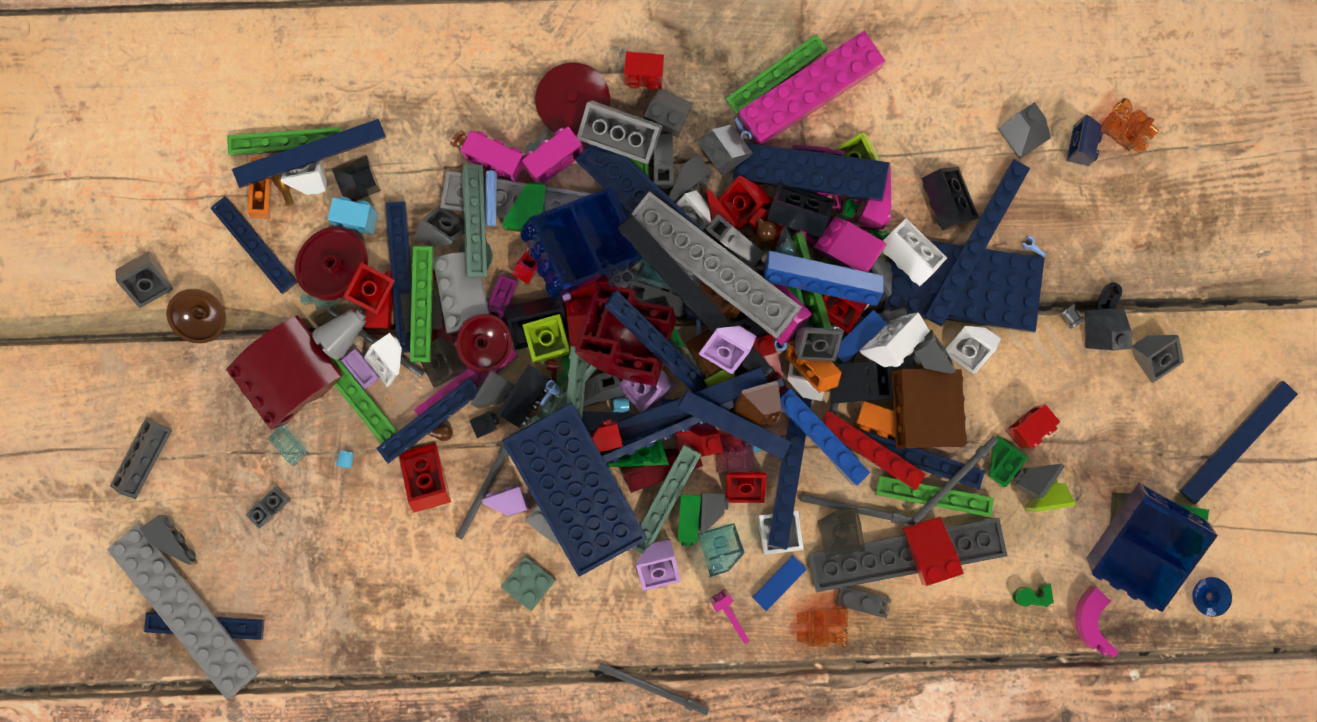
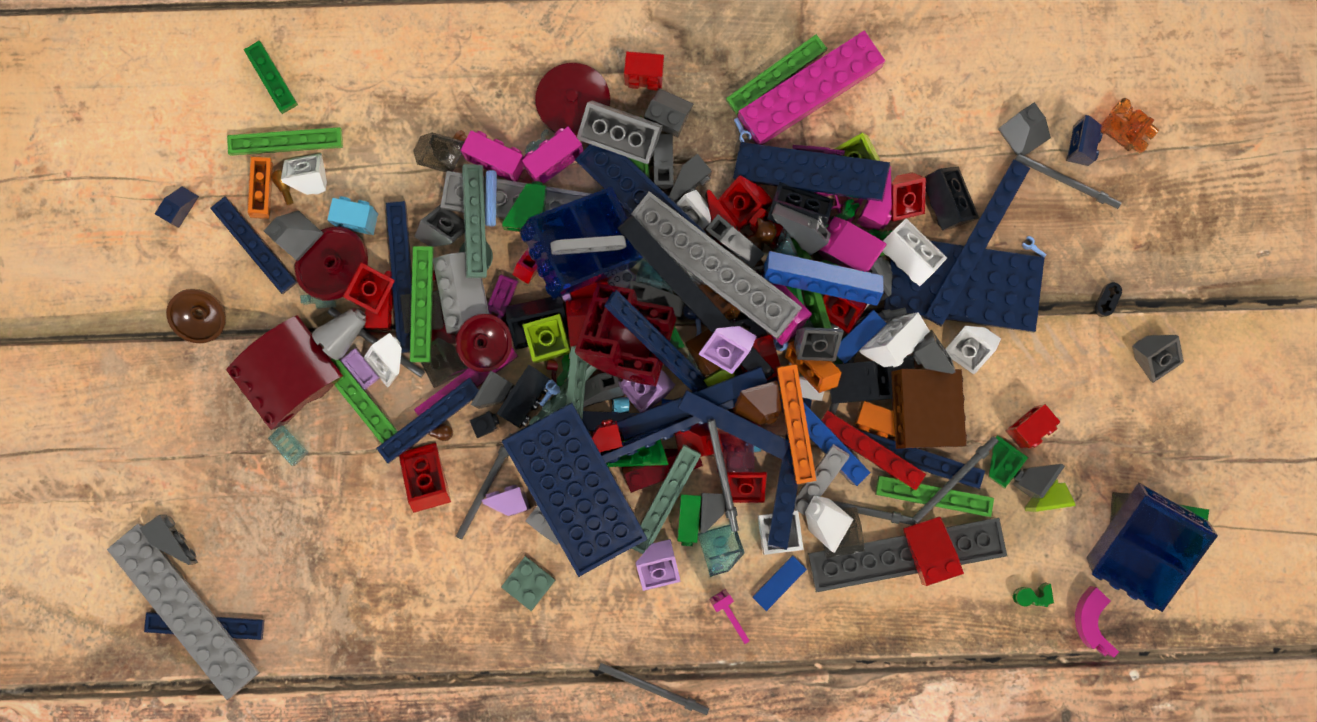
(141, 458): dark grey fence -> none
(143, 279): dark grey slope -> none
(176, 206): none -> dark blue slope
(268, 507): dark grey slope -> none
(270, 77): none -> green plate
(293, 233): none -> dark grey slope
(308, 153): dark blue tile -> none
(345, 459): medium azure hose -> none
(356, 179): black slope -> none
(438, 152): none -> clear smoke slope
(584, 245): none -> light grey beam
(724, 148): dark grey slope -> none
(730, 511): none -> dark grey bar
(796, 423): none -> orange plate
(804, 229): none -> dark grey slope
(817, 626): clear orange hips -> none
(825, 473): none -> light grey plate
(827, 521): none -> white slope
(862, 601): dark grey hinge -> none
(907, 196): none -> red slope
(1072, 316): dark grey bush -> none
(1100, 197): none -> dark grey bar
(1107, 329): black slope -> none
(1220, 599): clear blue dish -> none
(1238, 442): dark blue tile -> none

